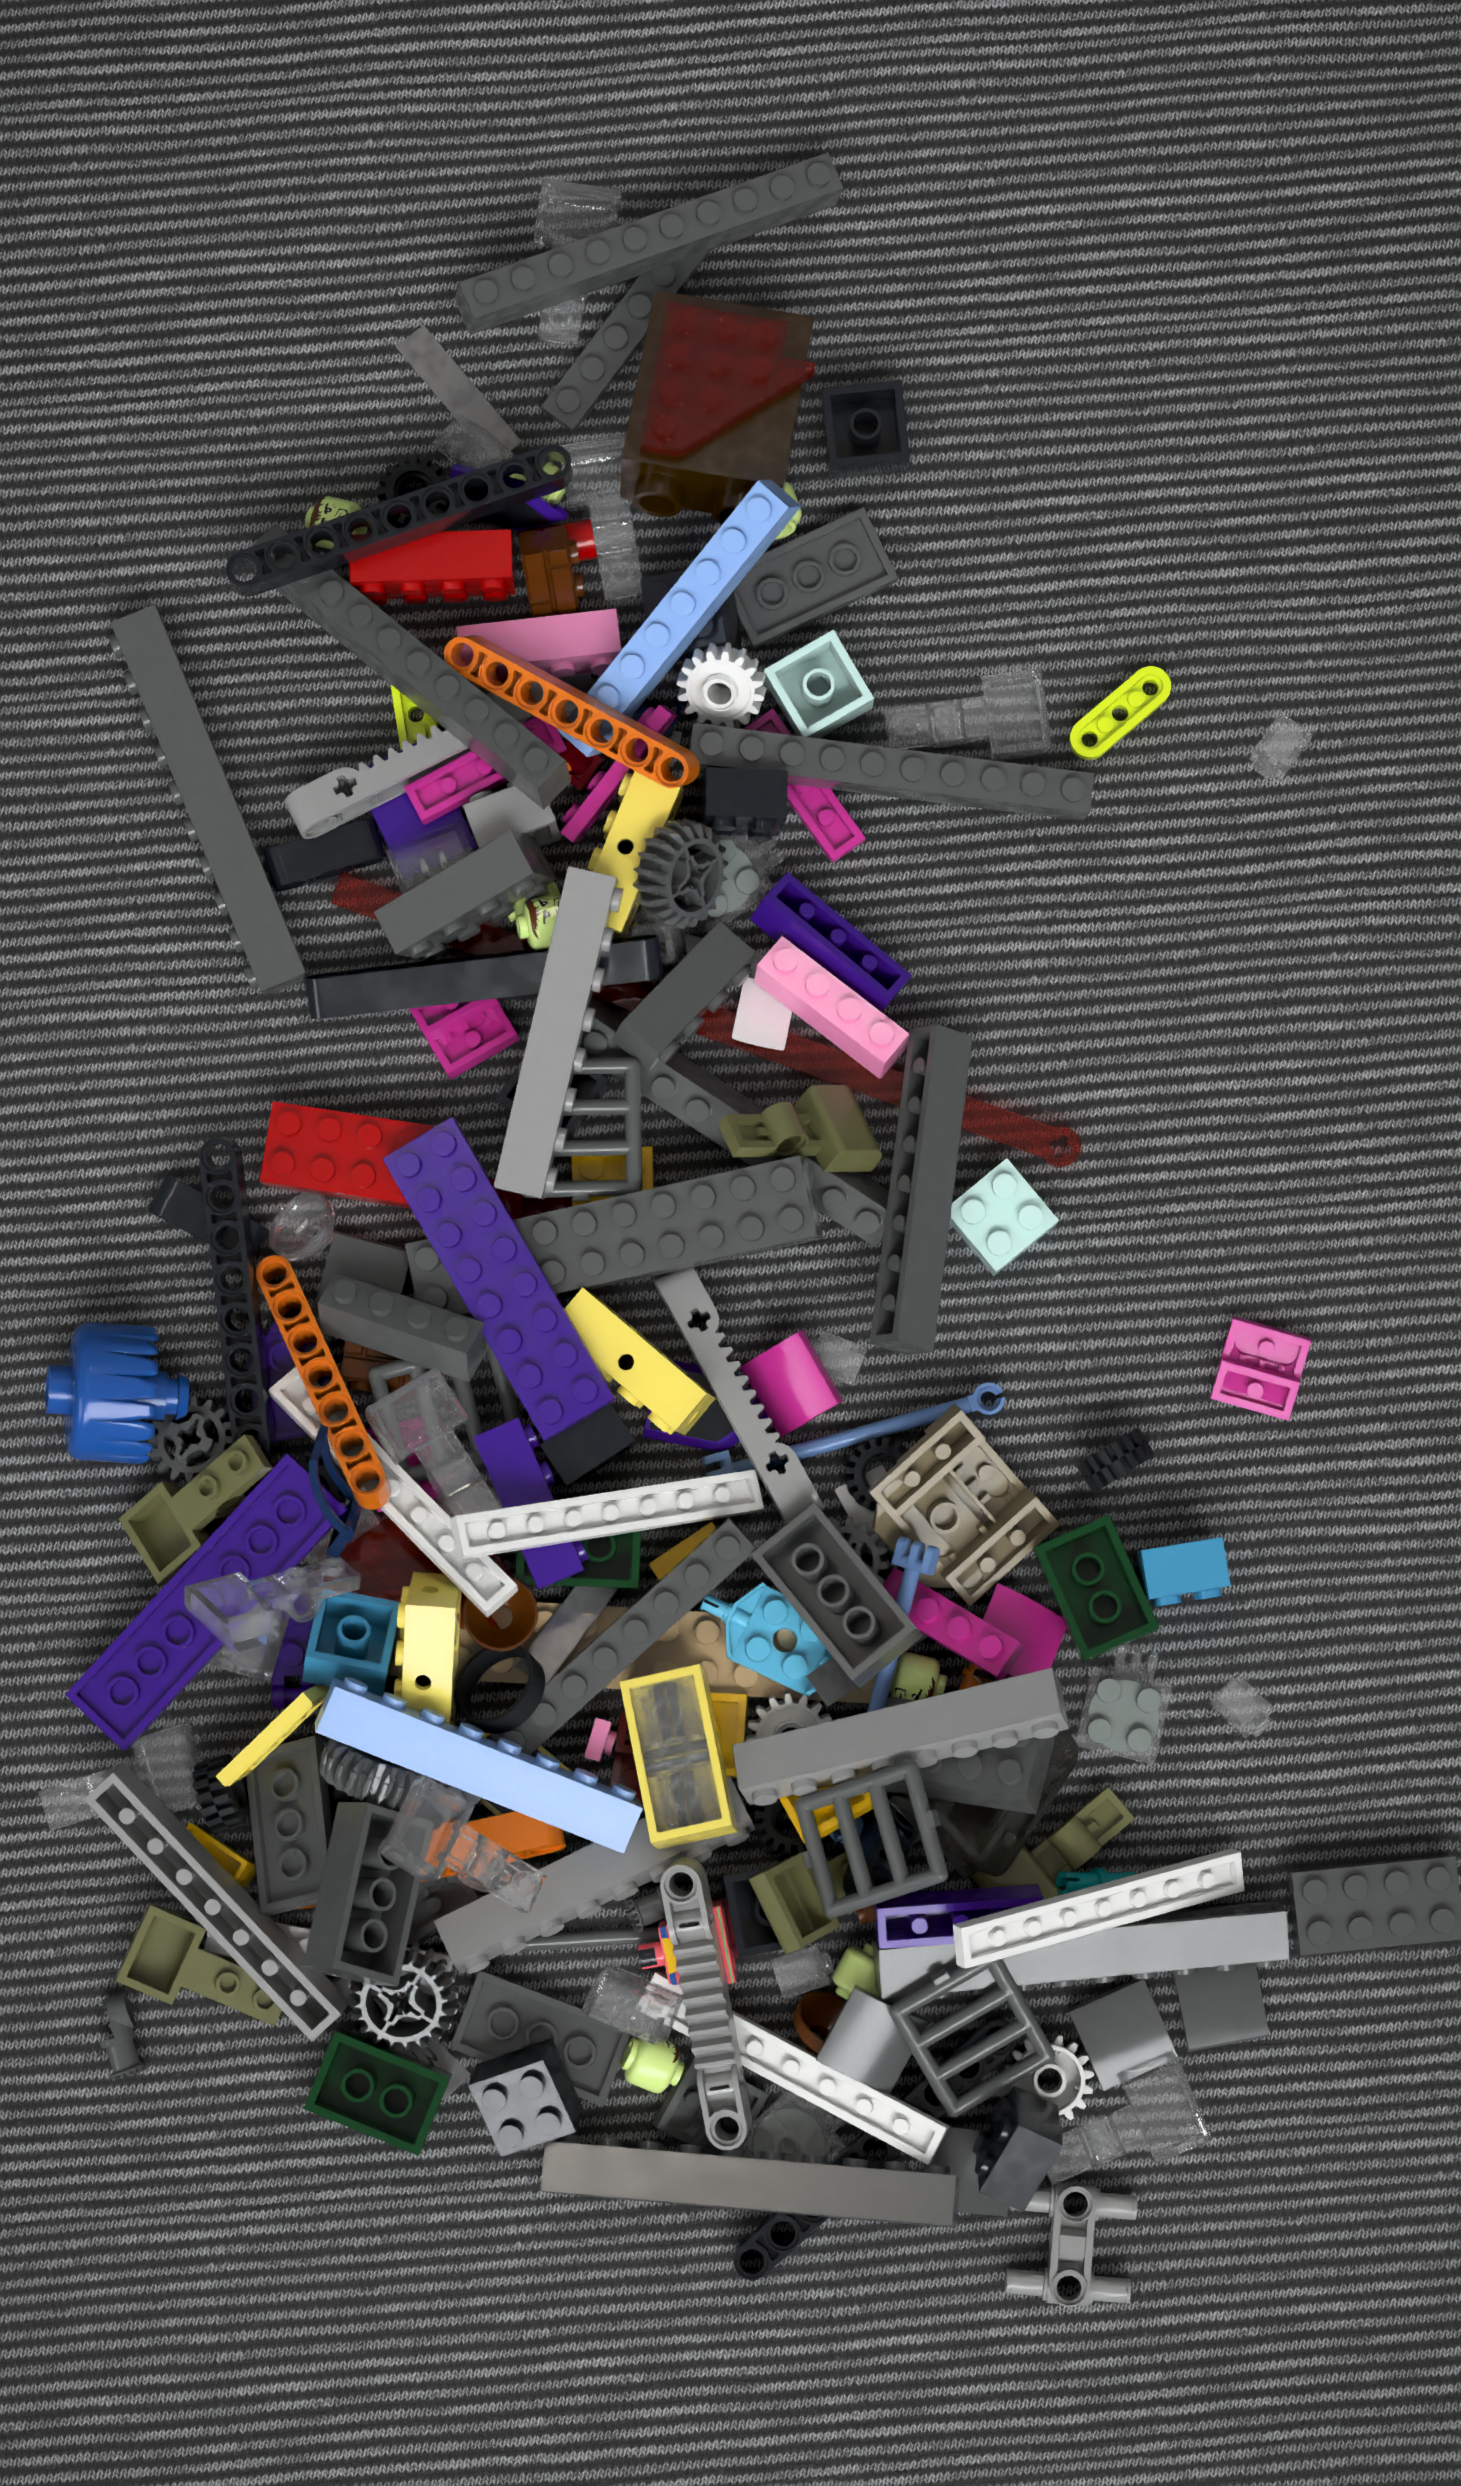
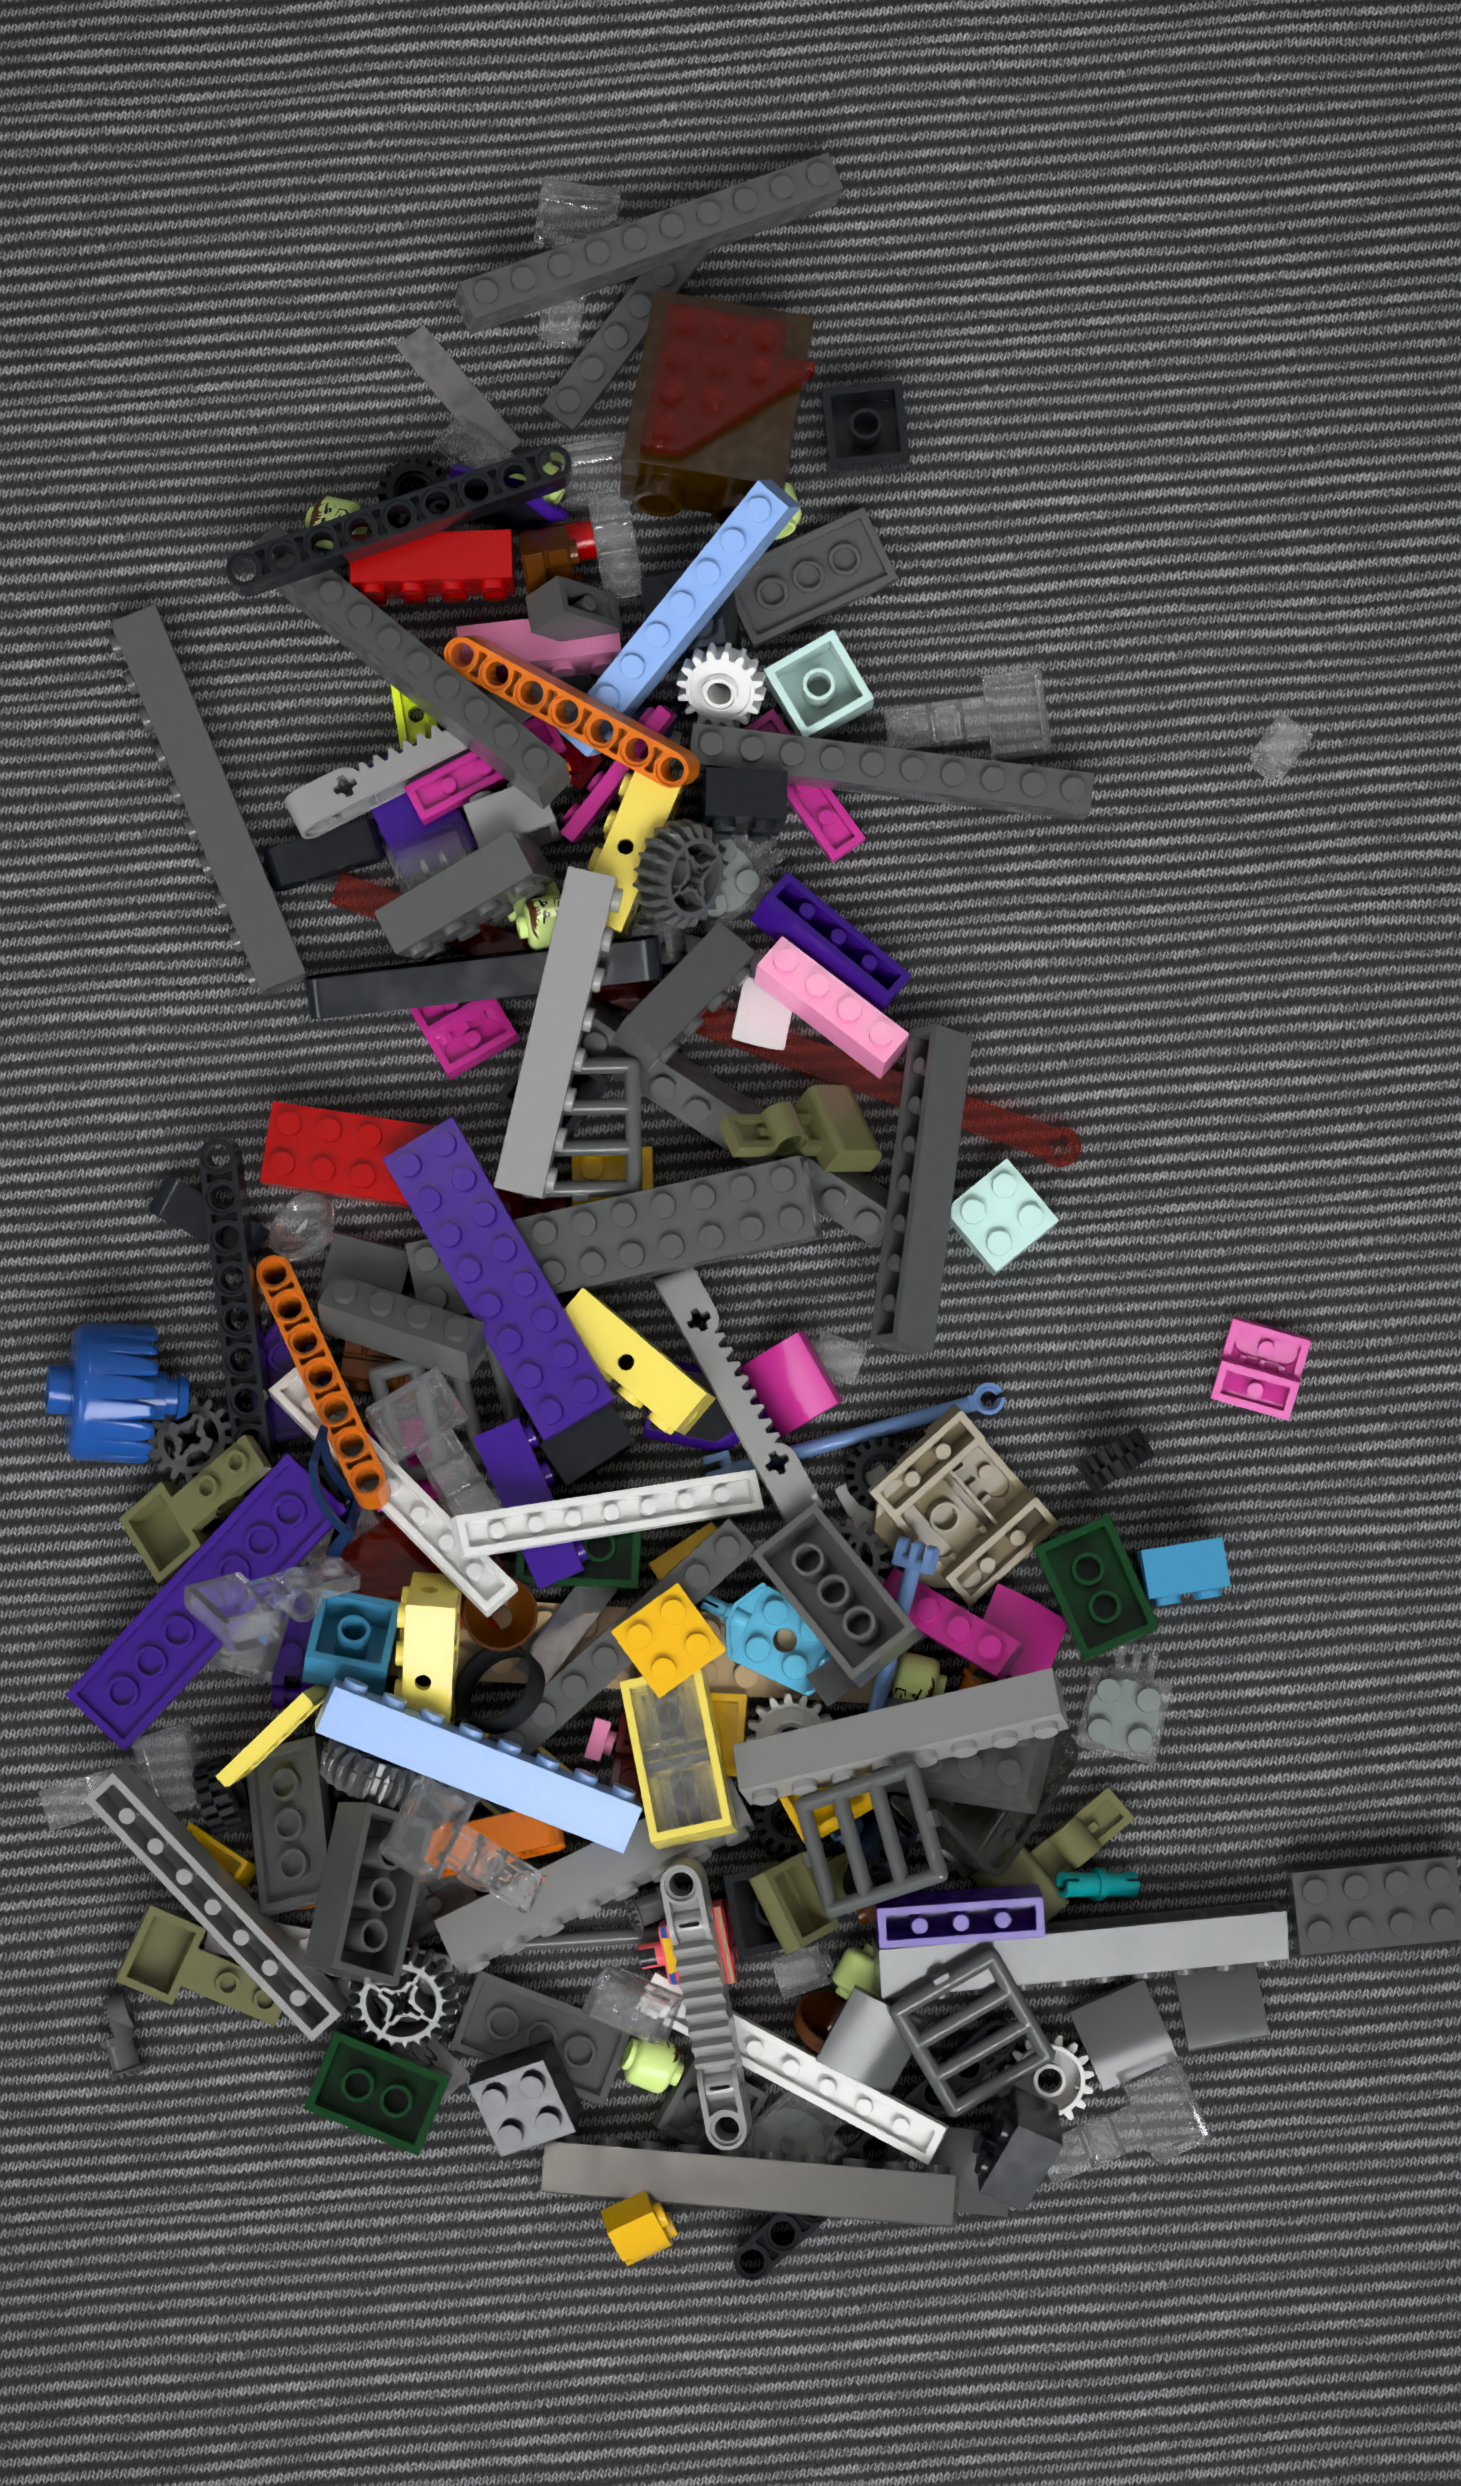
(572, 610): none -> dark grey slope
(638, 2227): none -> yellow brick
(668, 1640): none -> yellow plate
(1072, 2247): light grey piece -> none
(1097, 1908): white plate -> none
(1132, 700): neon yellow plate -> none
(1242, 1707): clear brick -> none

